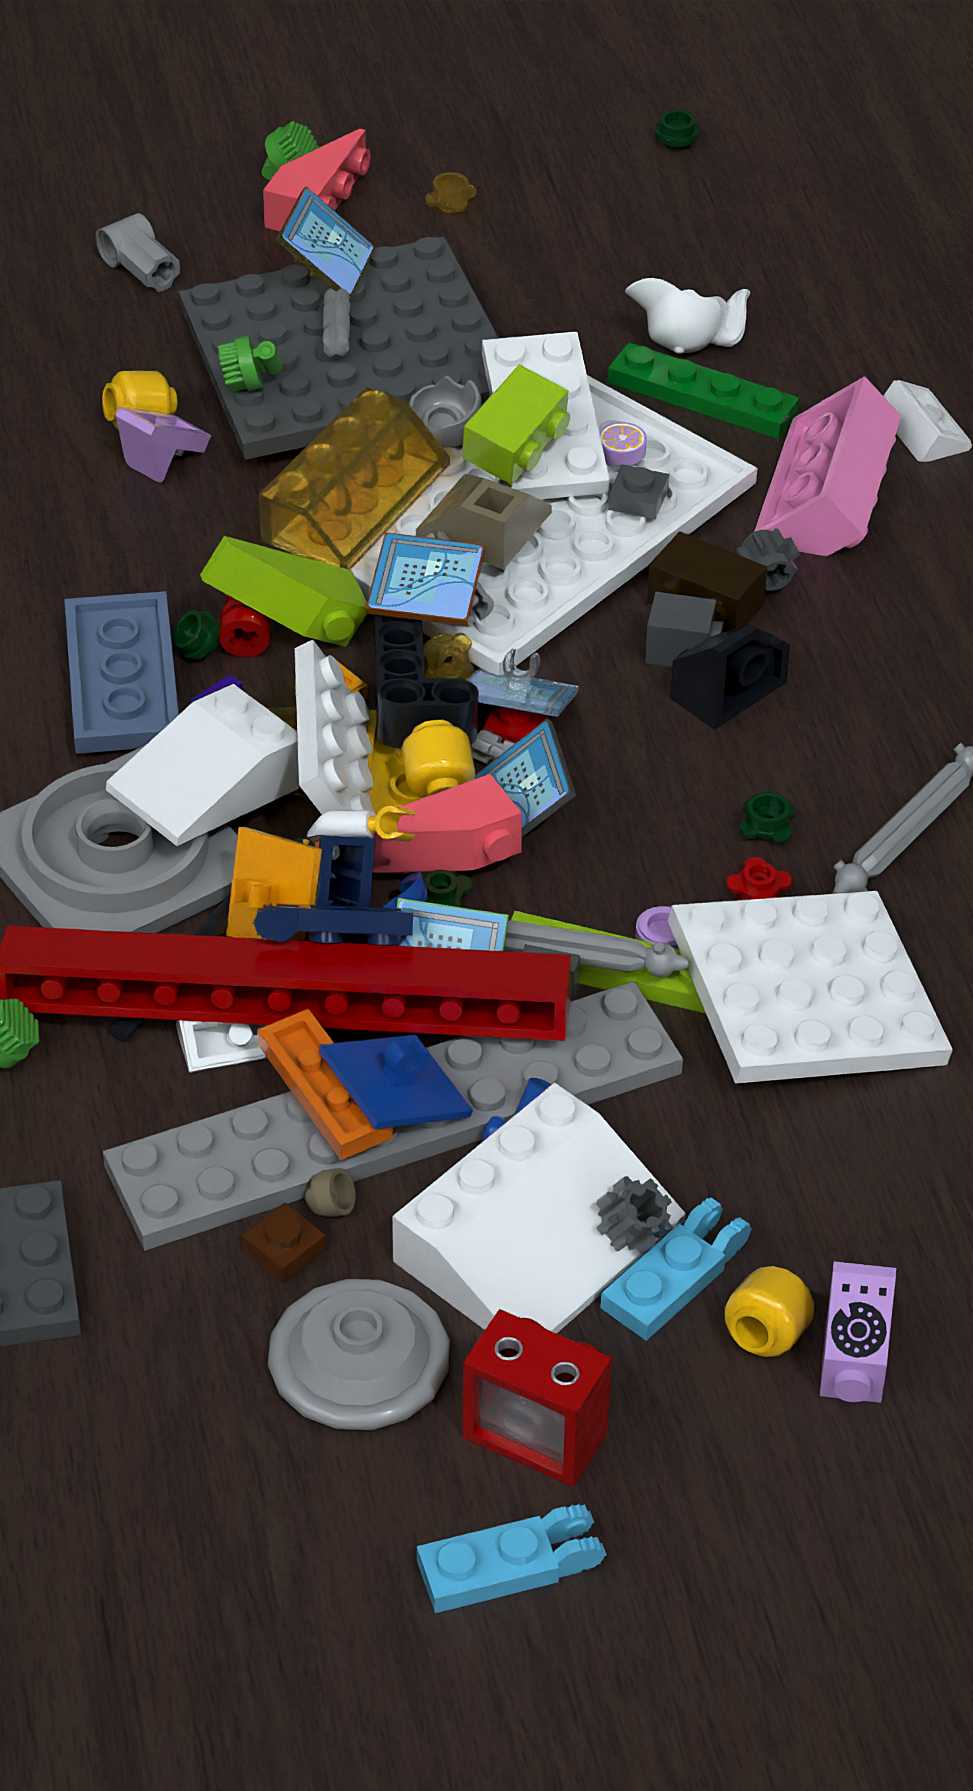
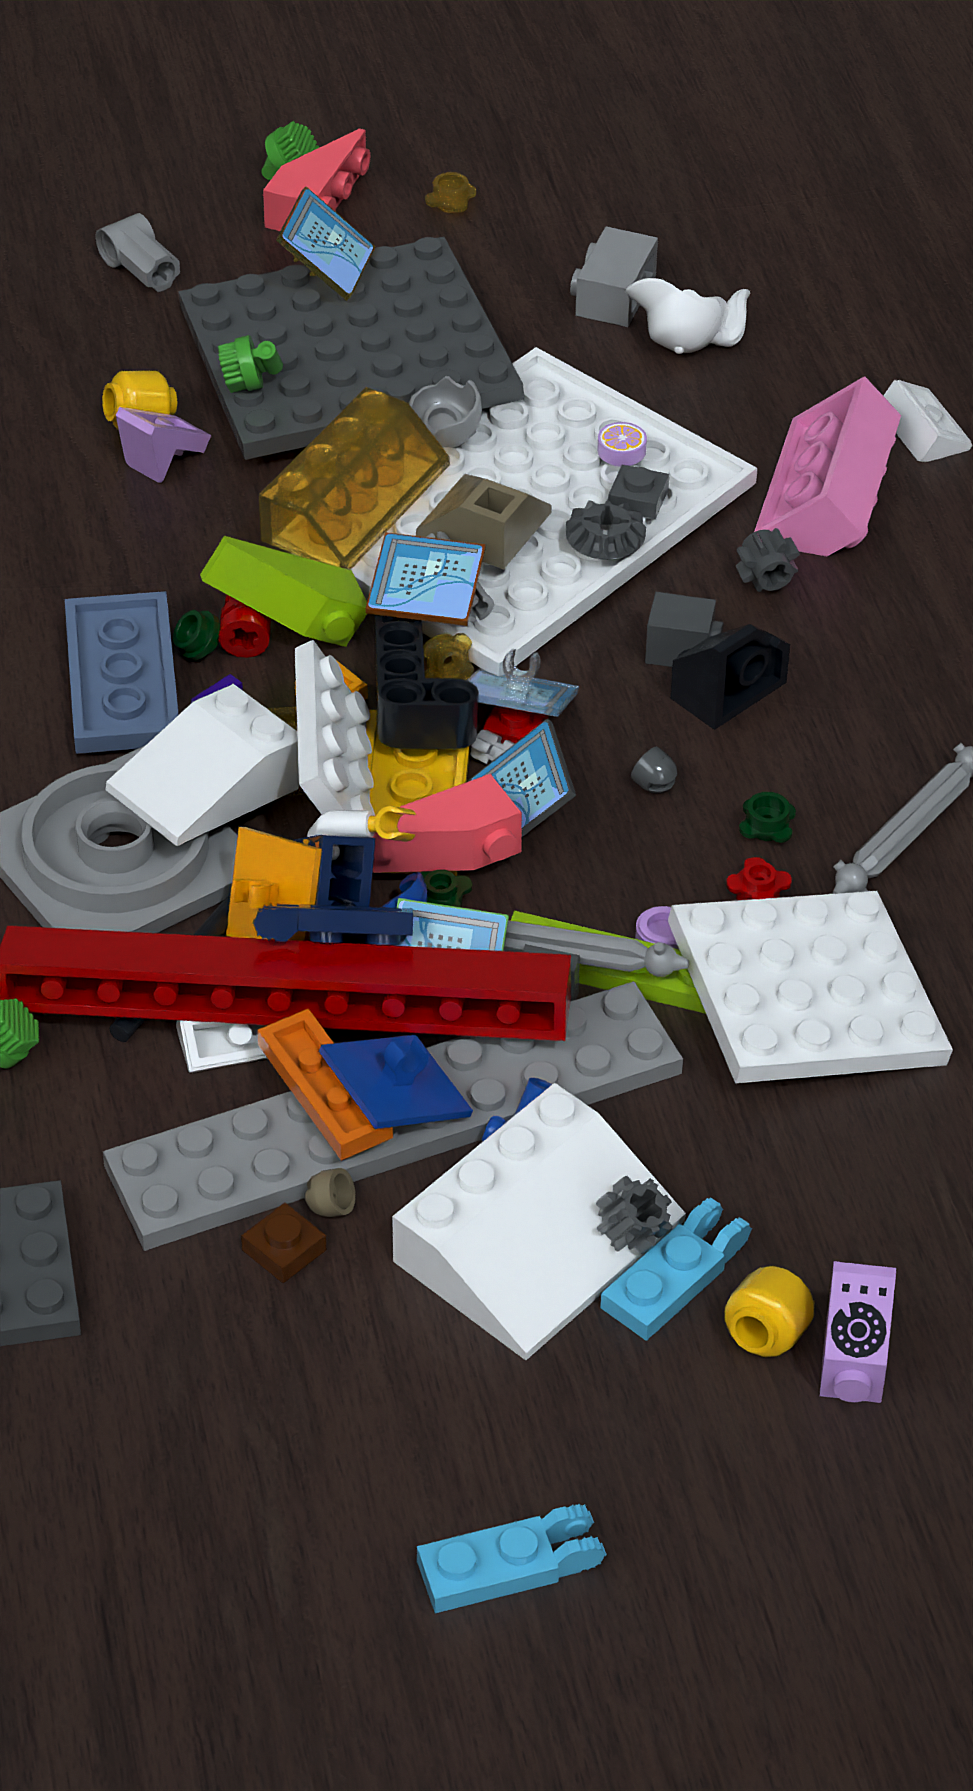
(336, 322): light grey axle -> none
(358, 1354): light grey piece -> none
(437, 758): yellow head -> none
(516, 424): lime brick -> none
(536, 1397): red piece -> none
(576, 460): white plate -> none
(608, 270): none -> light grey brick
(622, 539): none -> dark grey gear
(655, 771): none -> dark grey hinge
(677, 129): dark green plate -> none
(703, 390): green plate -> none
(710, 572): dark brown brick -> none

